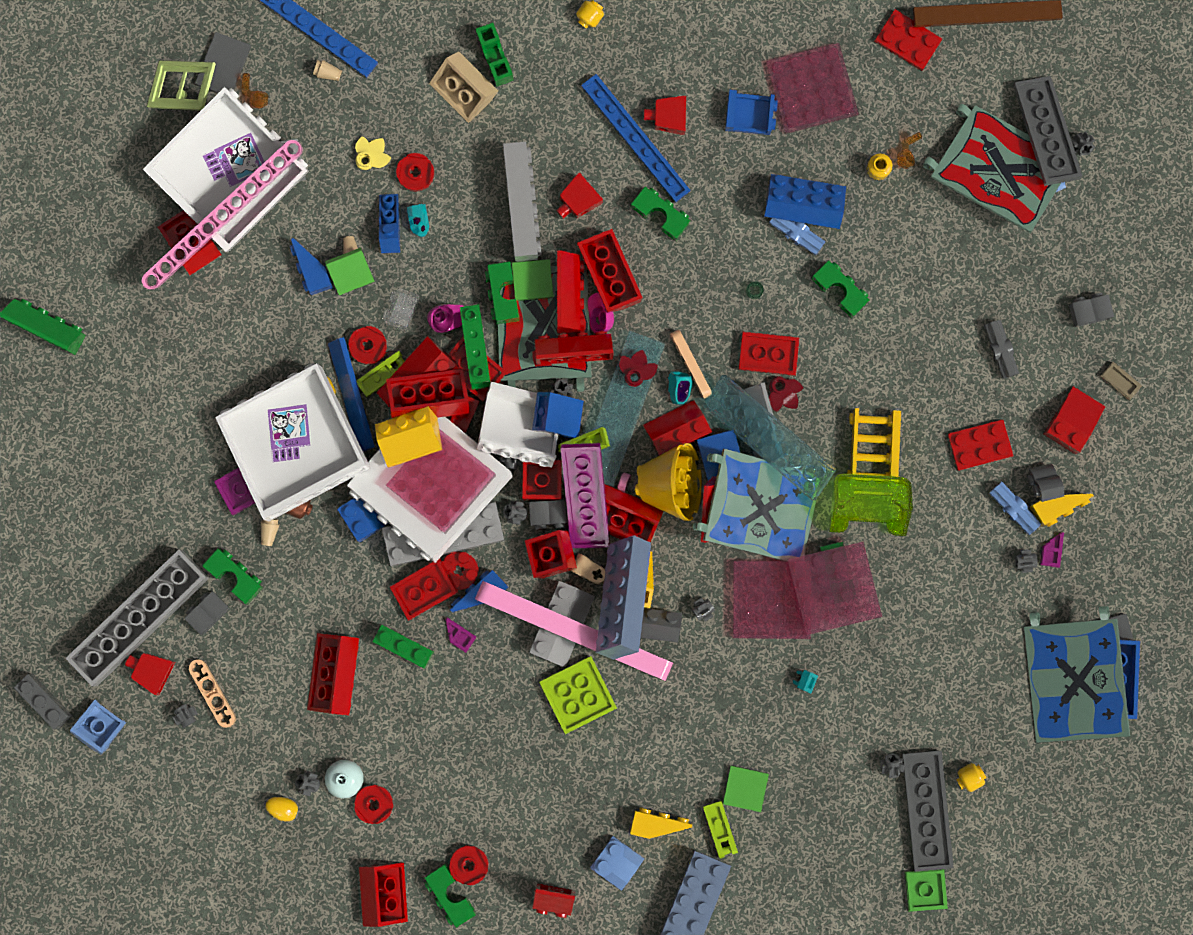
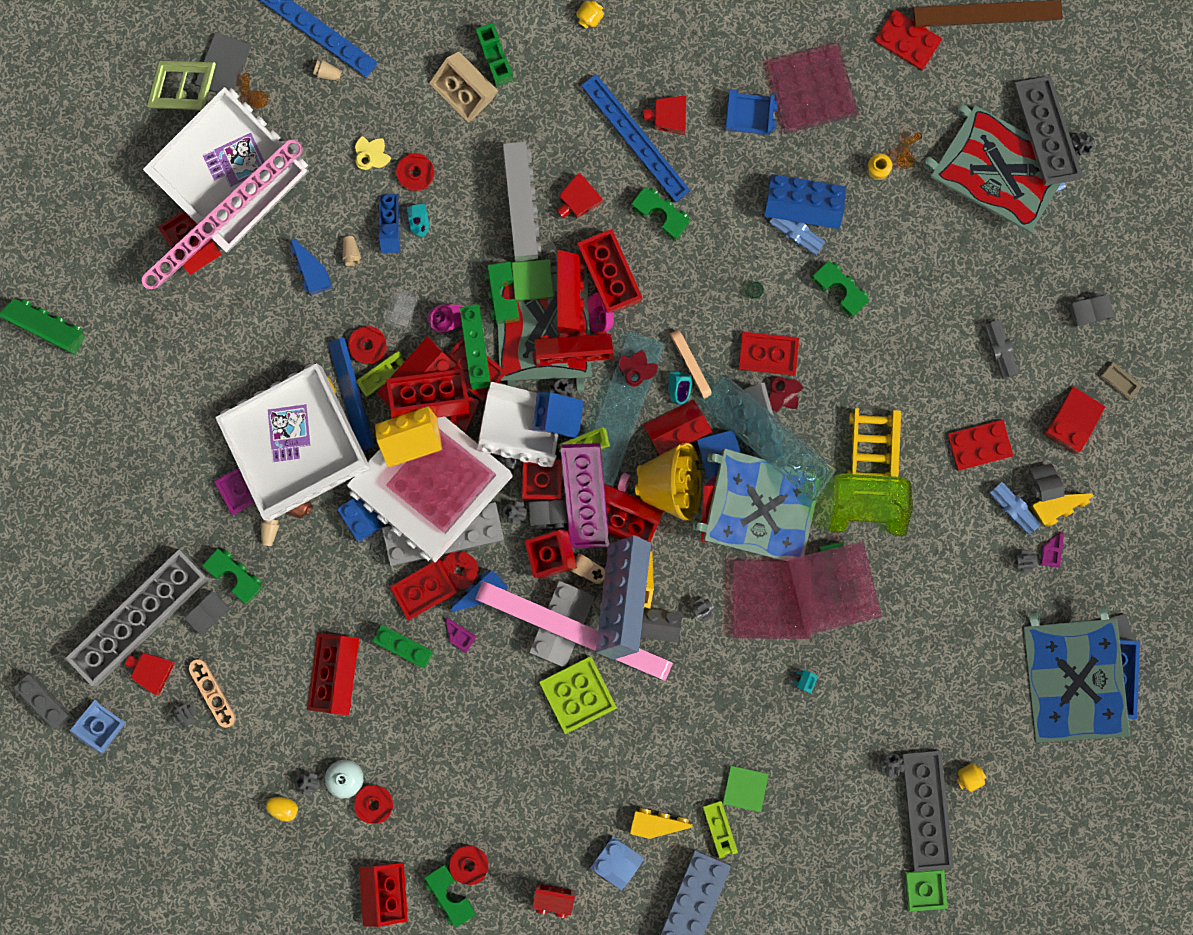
(349, 271): bright green tile -> none

